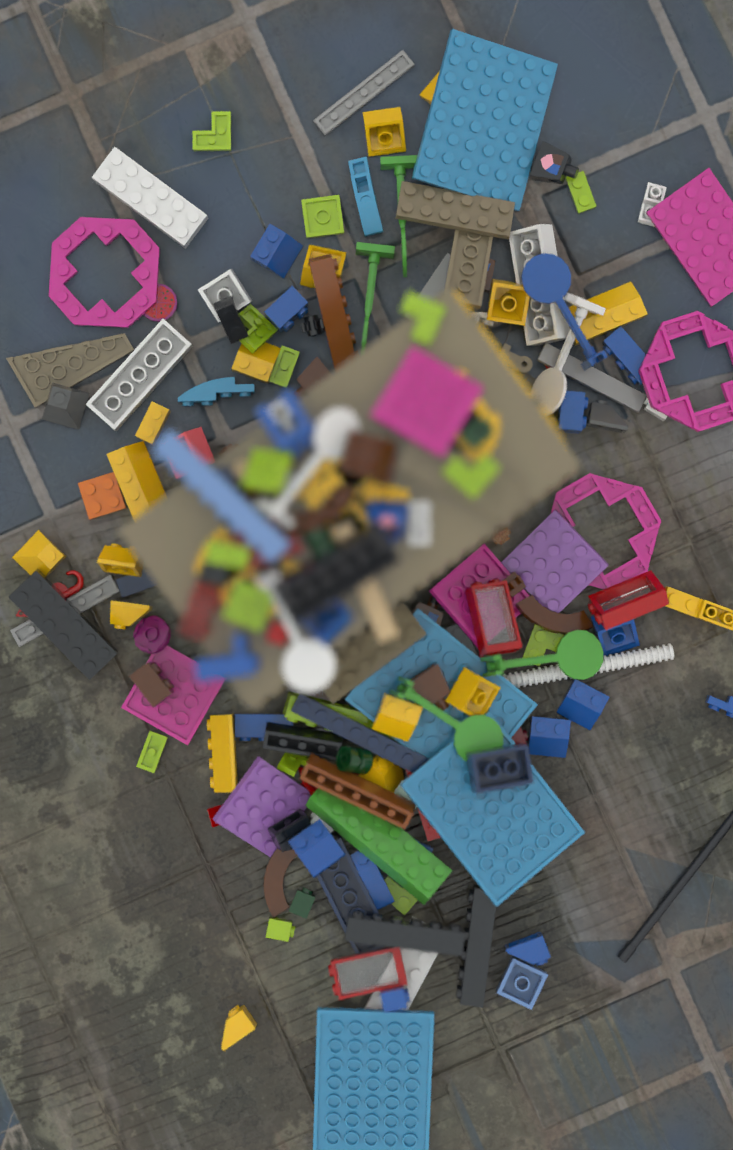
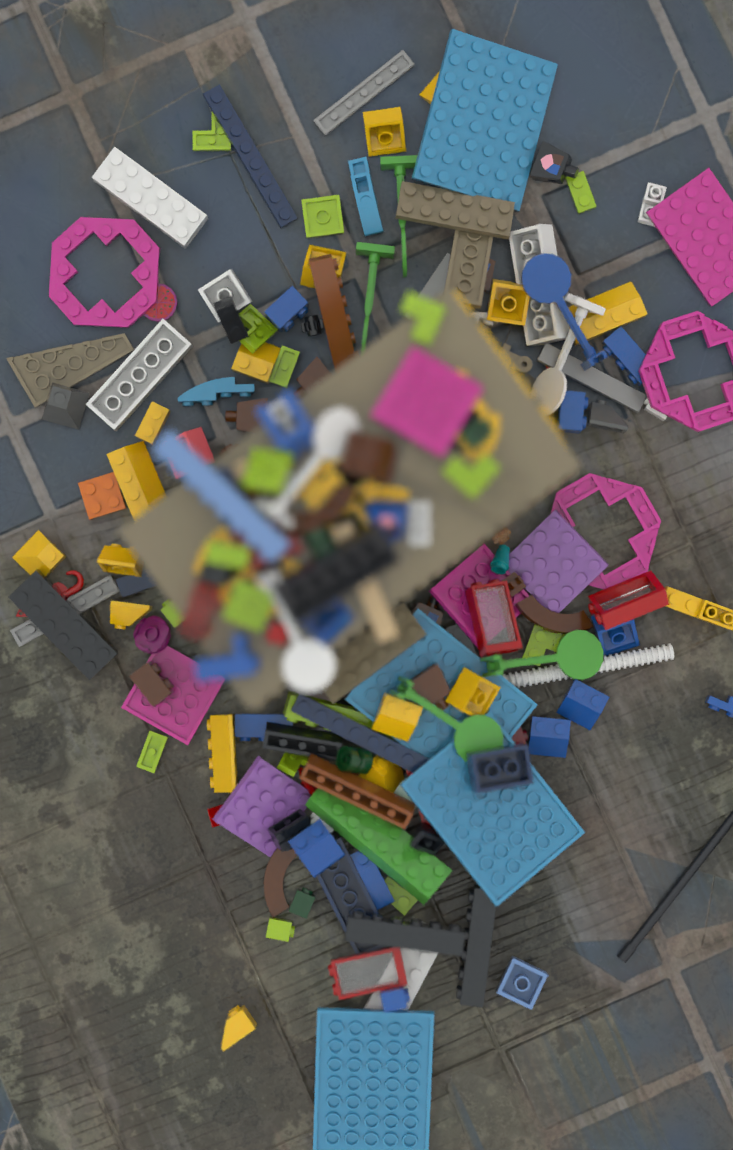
(171, 613): none -> lime brick
(245, 416): none -> reddish brown torso
(249, 156): none -> dark blue plate
(276, 251): blue slope -> none
(426, 839): none -> black slope
(500, 561): none -> teal cone
(530, 949): blue slope -> none

